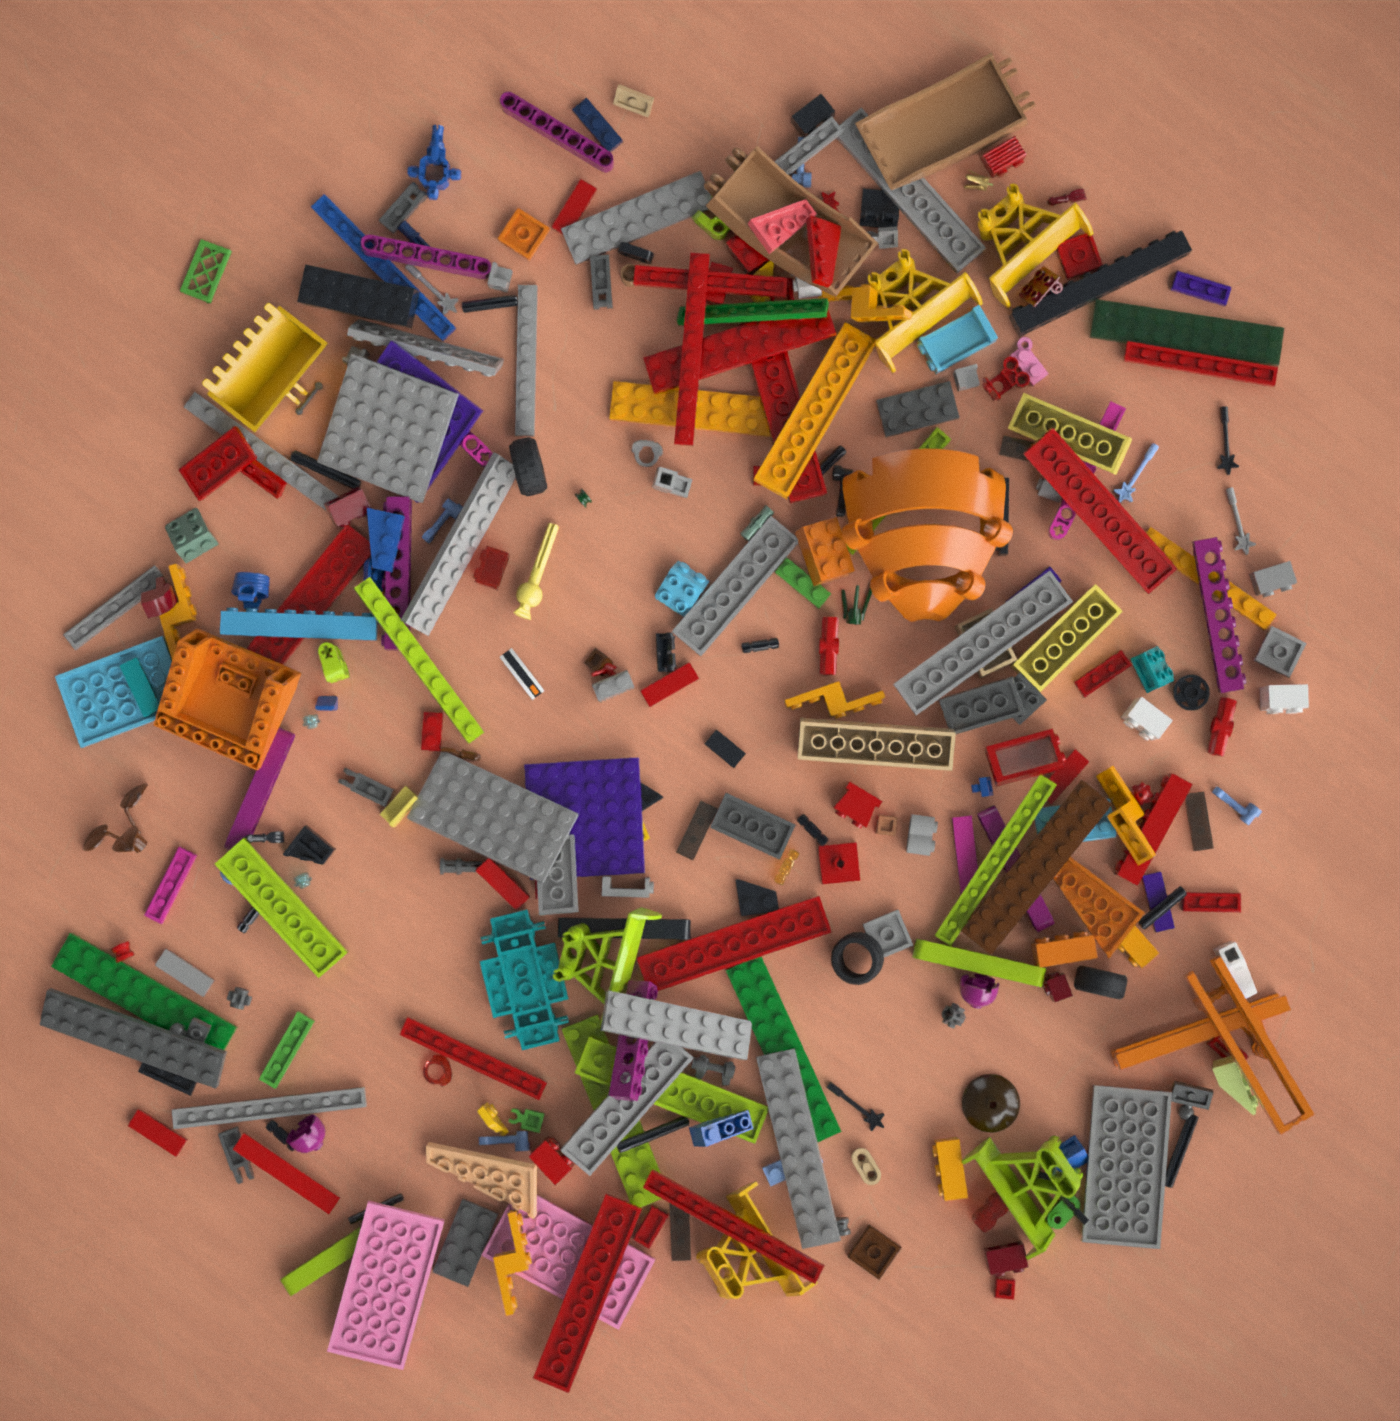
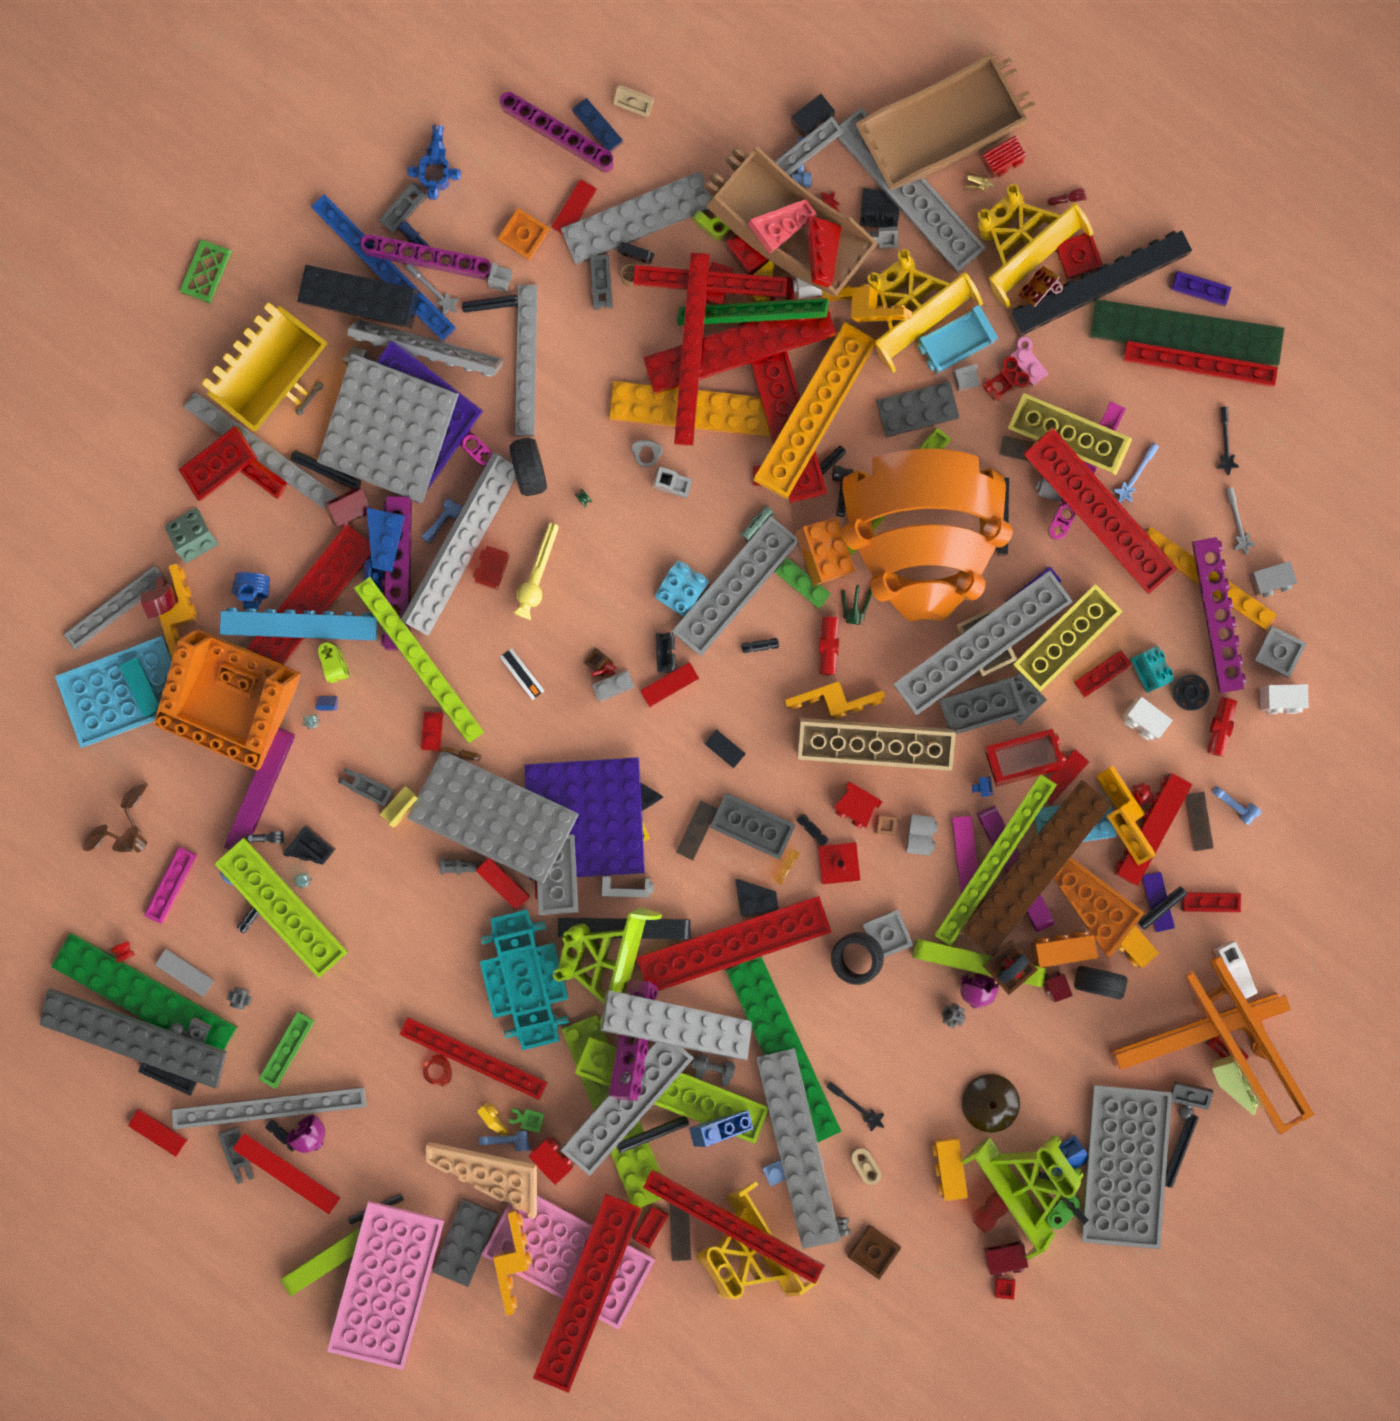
(1010, 967): none -> reddish brown plate

